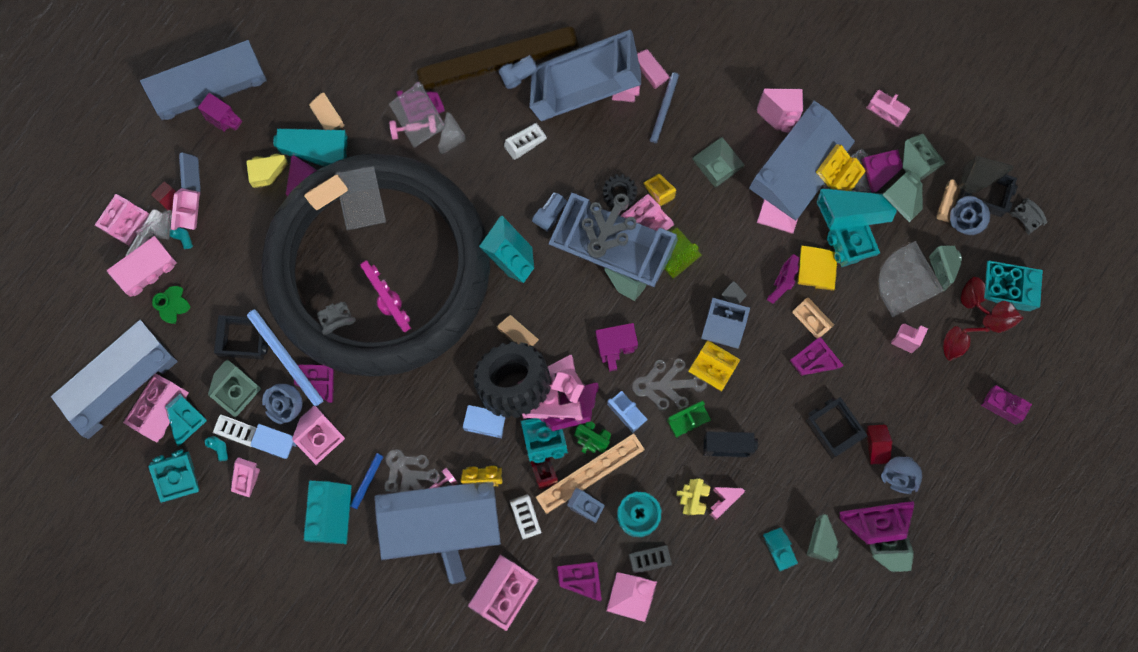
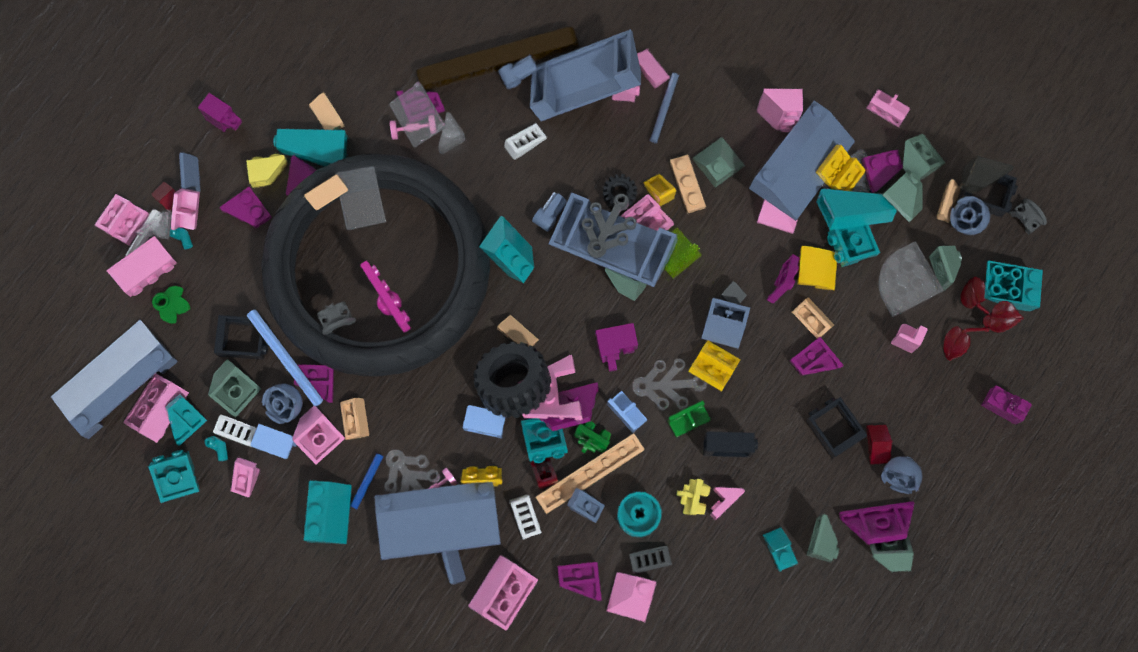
(215, 73): sand blue slope -> none
(247, 208): none -> magenta wing
(354, 418): none -> light nougat slope
(569, 383): bright pink slope -> none
(687, 184): none -> light nougat plate

